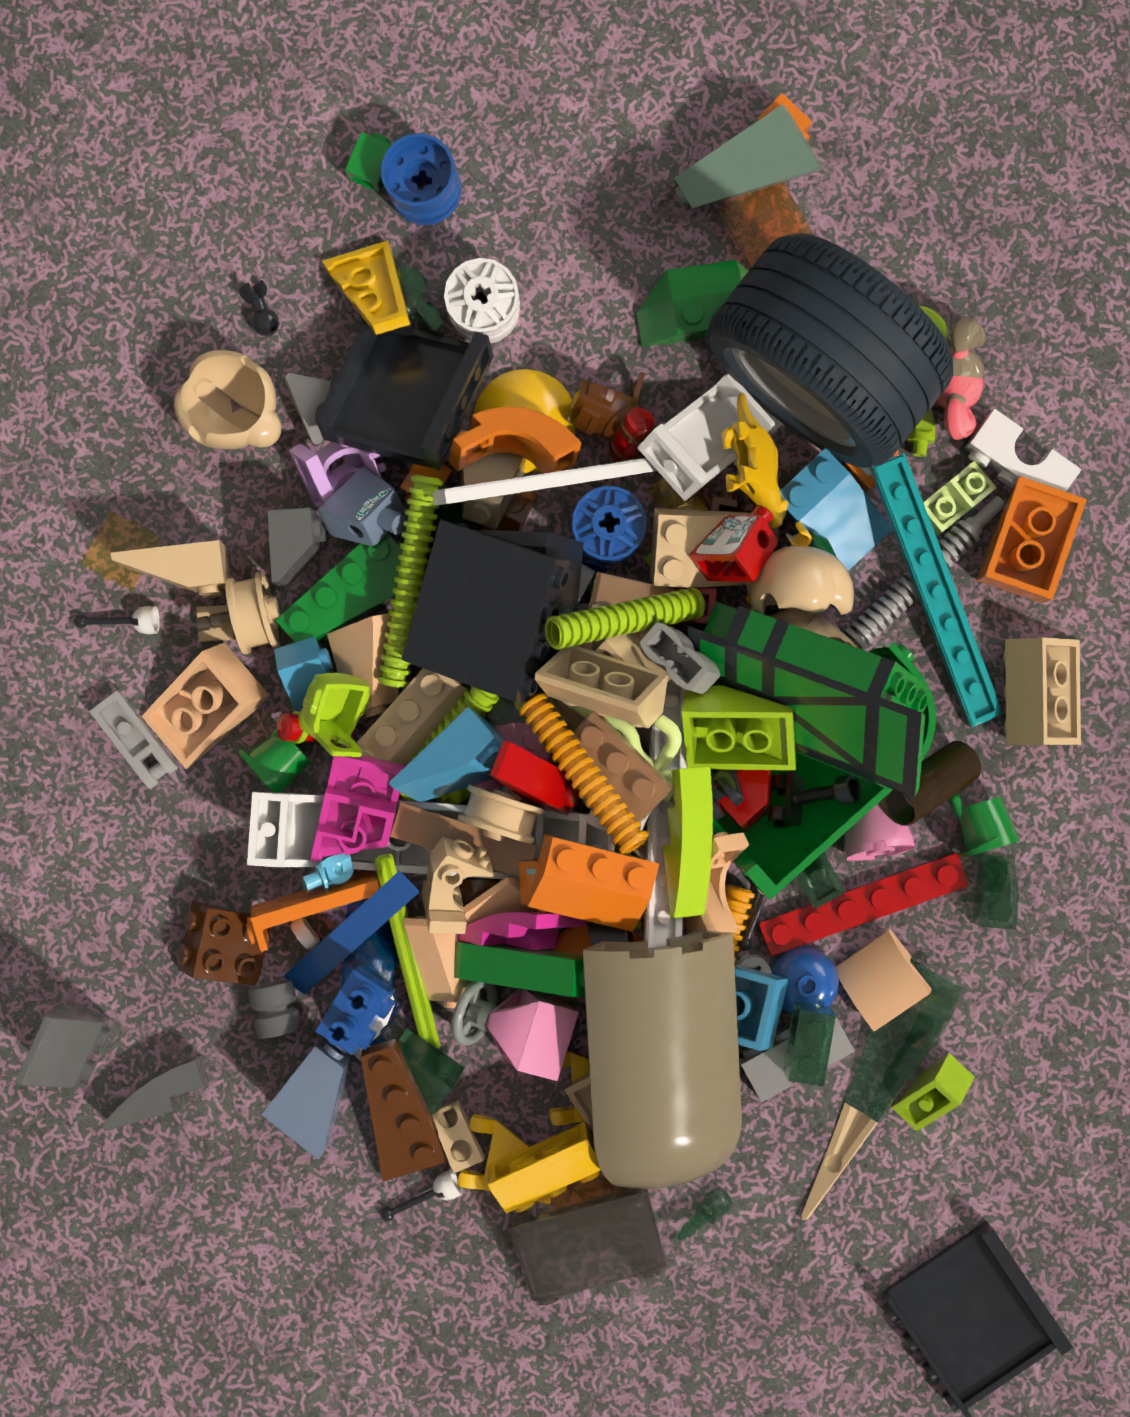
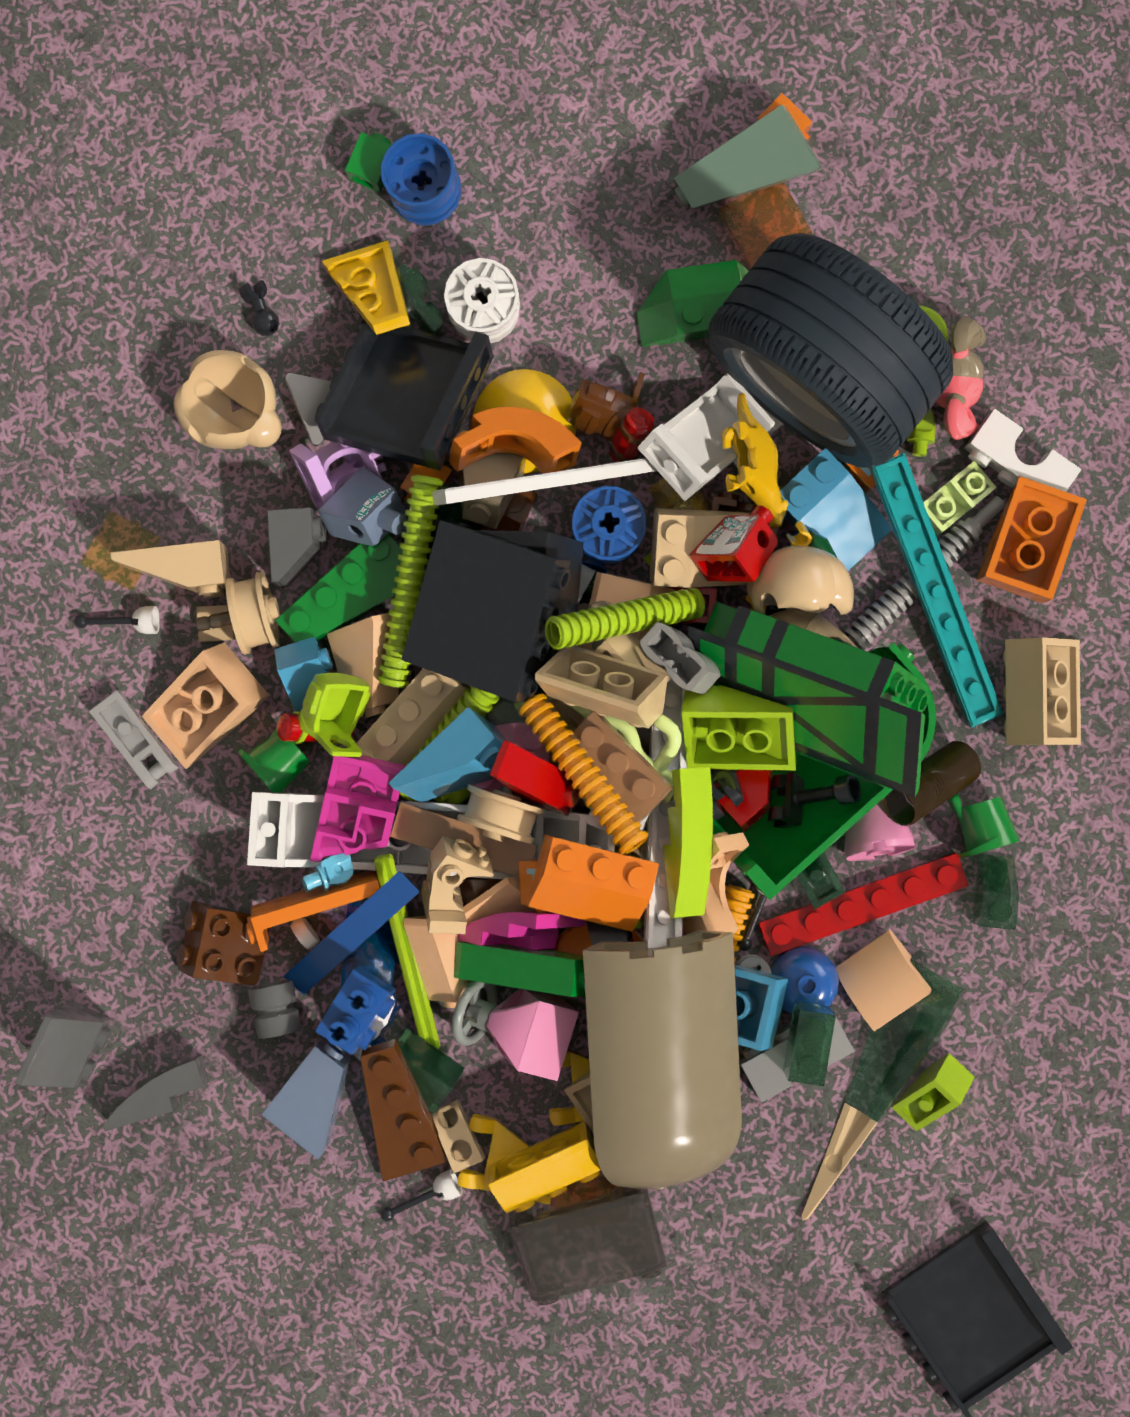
(716, 1204): clear green bar -> none

